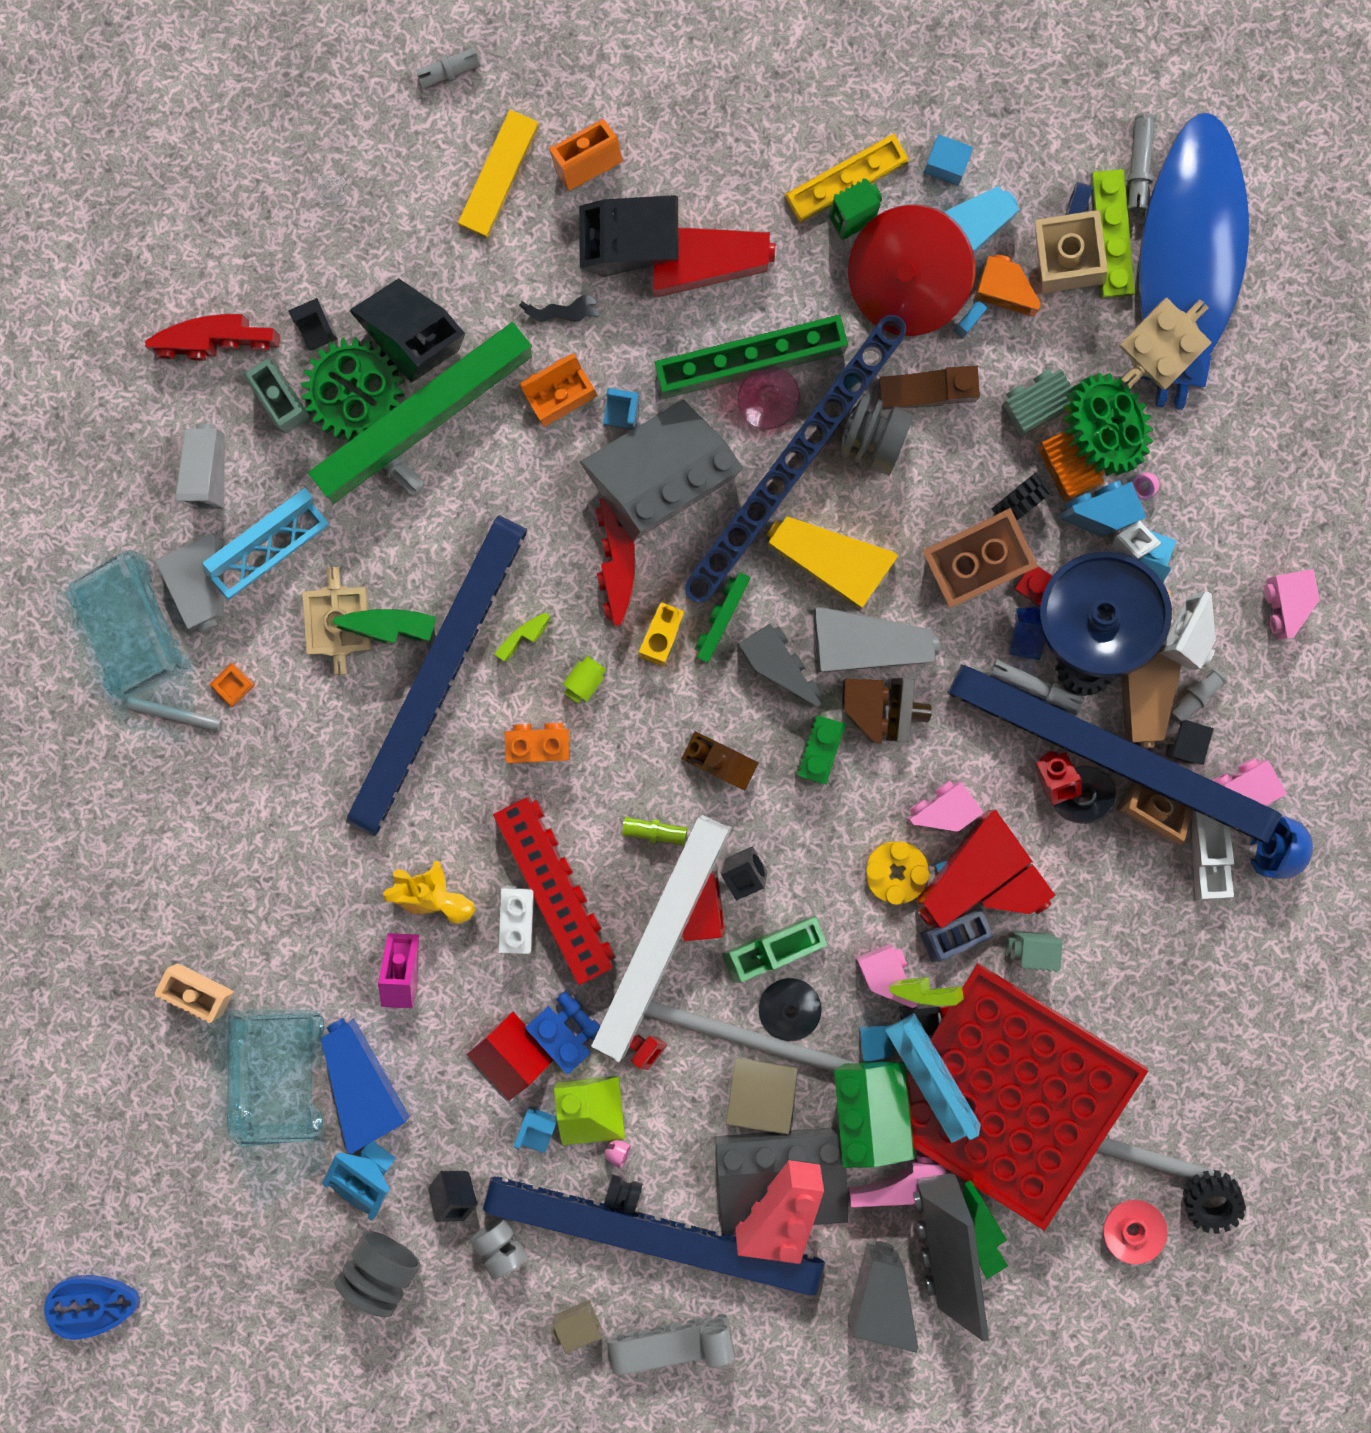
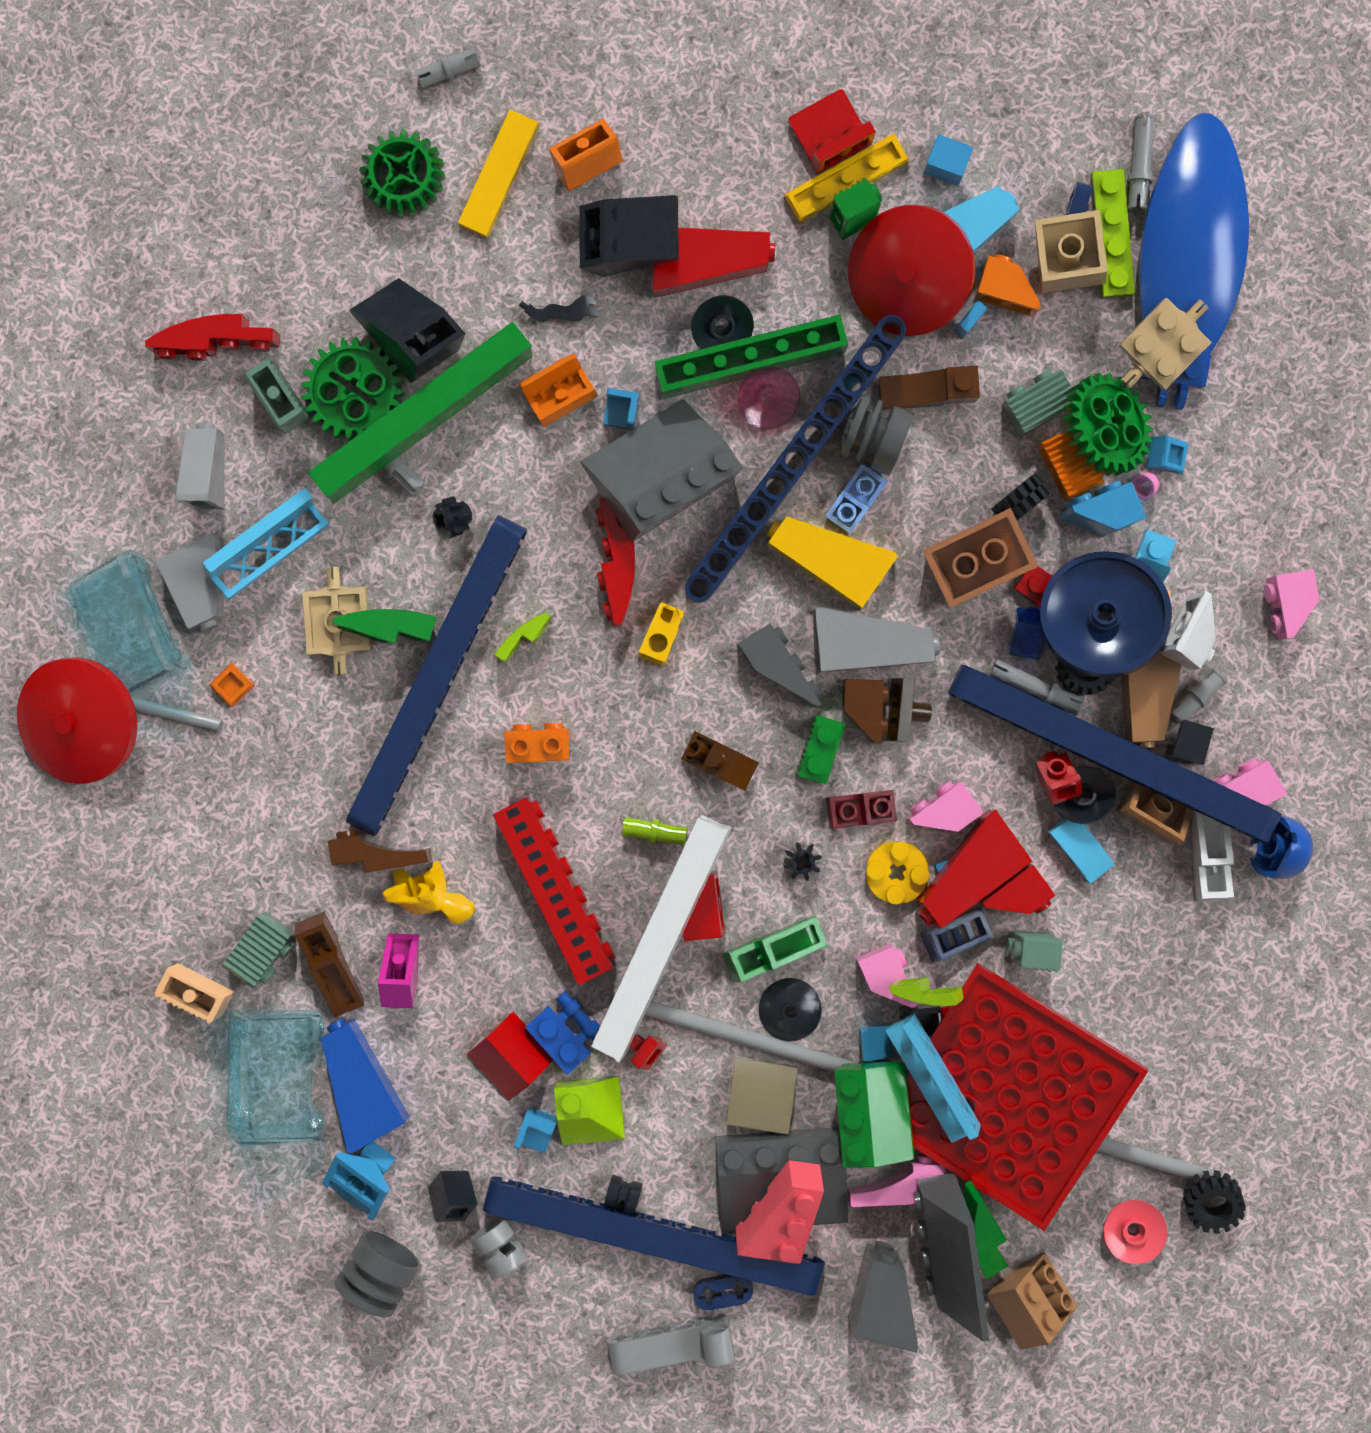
(77, 720): none -> red dish
(83, 1288): blue piece -> none
(259, 950): none -> sand green brick
(313, 324): black panel -> none
(328, 964): none -> reddish brown slope
(354, 848): none -> reddish brown slope
(395, 183): none -> green gear
(452, 516): none -> black gear
(516, 920): white bracket -> none
(576, 1327): dark tan brick -> none
(584, 680): lime brick -> none
(618, 1153): bright pink hinge -> none
(721, 616): green plate -> none
(723, 1299): none -> dark blue beam
(738, 322): none -> black dish
(744, 873): black brick -> none
(800, 852): none -> black gear
(831, 131): none -> red bracket
(856, 498): none -> light blue slope
(861, 809): none -> dark red slope
(1033, 1302): none -> medium nougat slope
(1082, 849): none -> medium azure slope
(1135, 541): white slope -> none
(1167, 454): none -> dark azure slope

